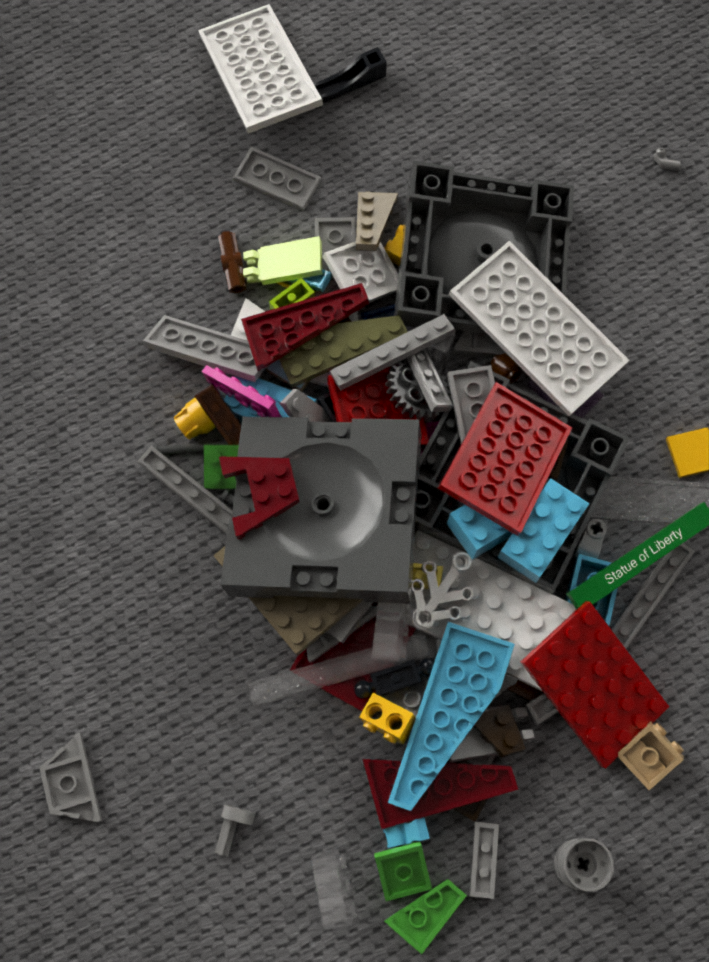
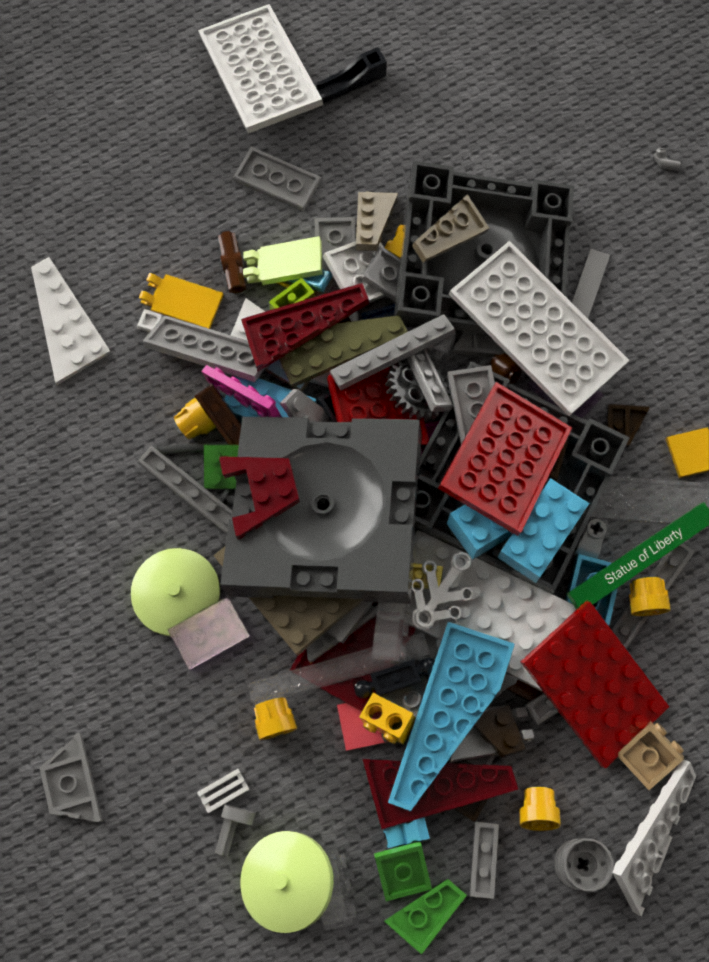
(68, 330): none -> white wing
(148, 320): none -> white tile
(173, 588): none -> yellowish green dish
(182, 300): none -> yellow tile
(208, 633): none -> plate
(240, 781): none -> white tile
(274, 718): none -> yellow piece
(286, 882): none -> yellowish green dish
(352, 727): none -> coral tile
(383, 273): none -> light grey tile
(451, 230): none -> dark tan wing
(539, 810): none -> yellow piece
(590, 281): none -> light grey tile
(626, 419): none -> dark brown wing
(649, 597): none -> yellow piece
(650, 844): none -> white wing

